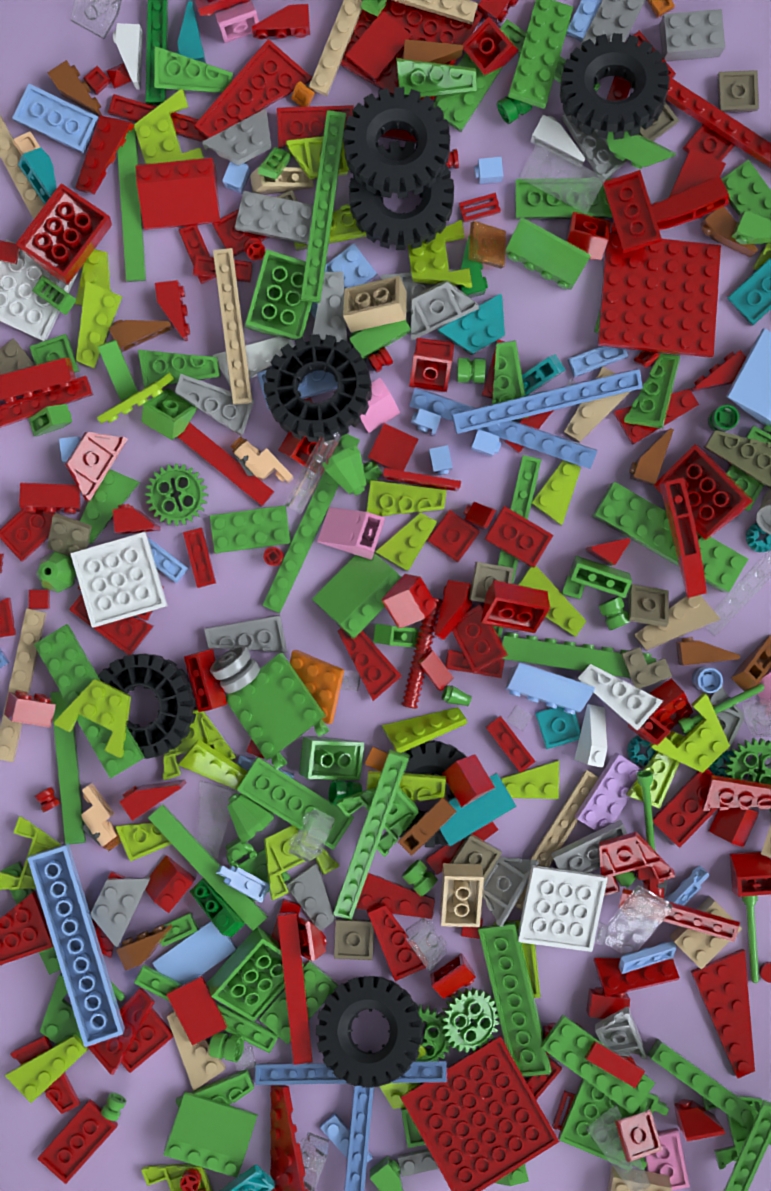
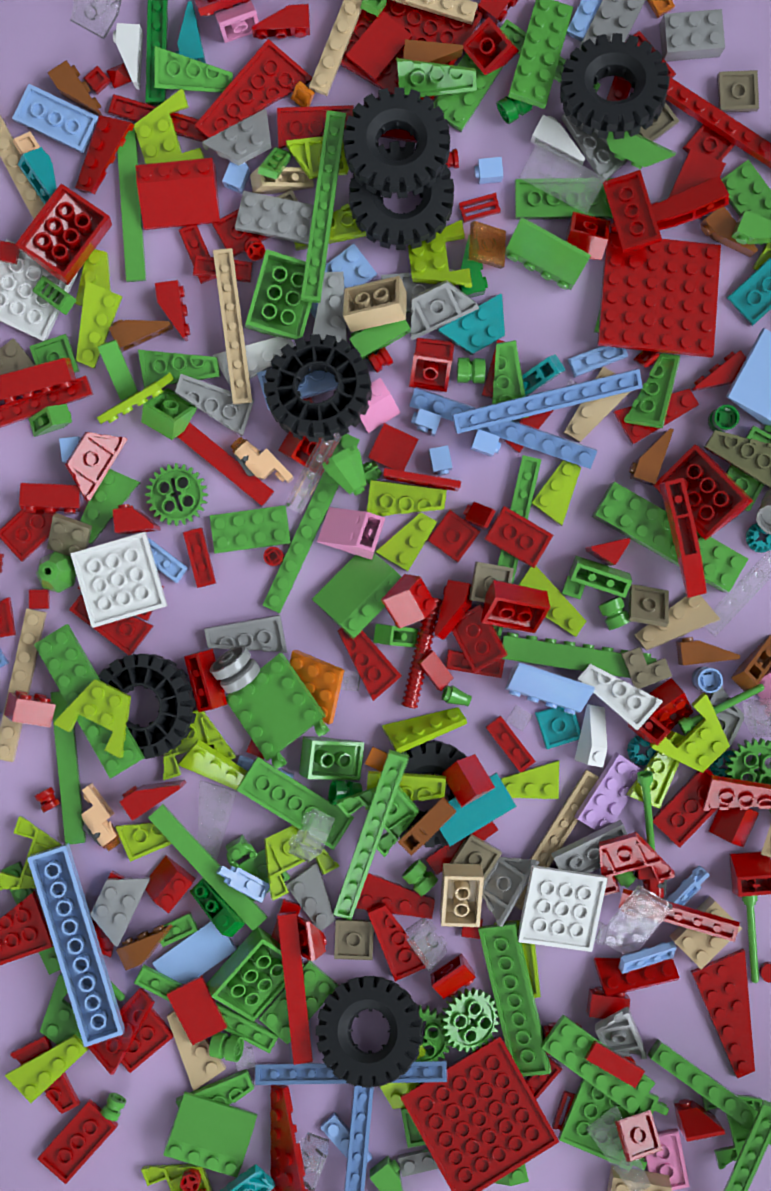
(248, 816): bright green cone -> none

